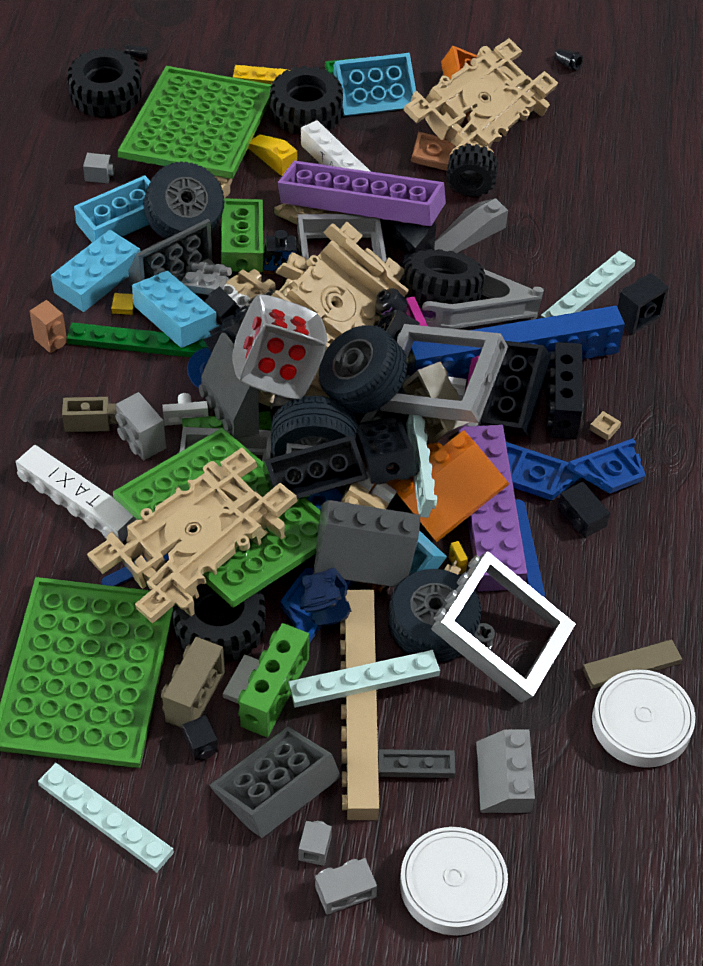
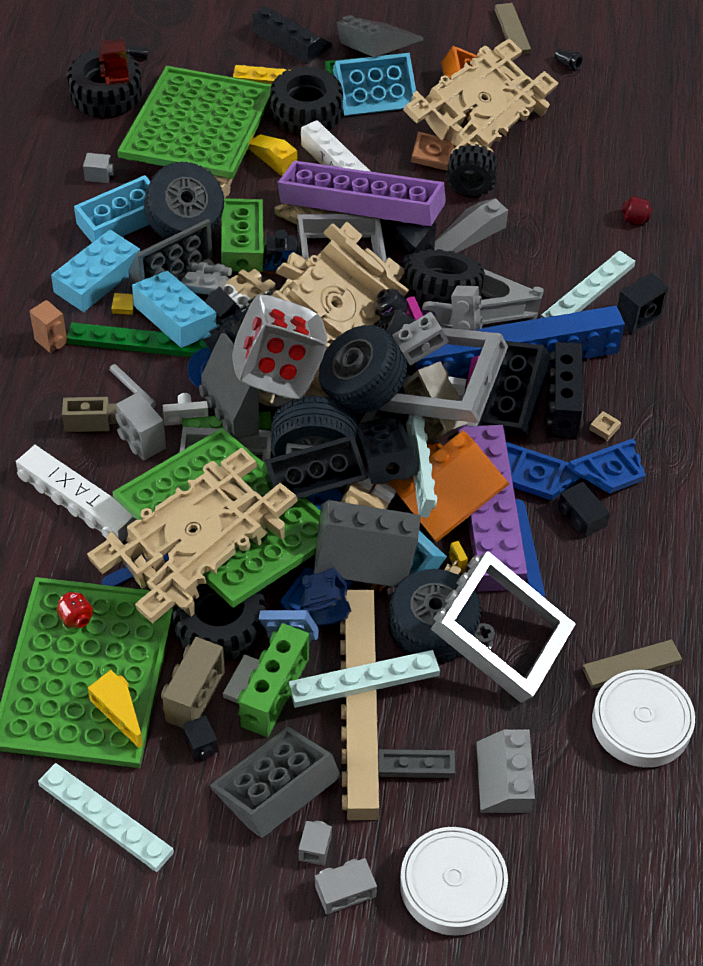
(74, 609): none -> red head
(113, 699): none -> yellow slope
(114, 61): none -> clear red brick
(126, 380): none -> light grey bar
(288, 35): none -> black slope
(296, 618): none -> medium blue plate
(372, 36): none -> dark grey slope
(420, 338): none -> light grey brick
(466, 308): none -> light grey brick
(512, 27): none -> dark tan tile
(636, 210): none -> dark red head

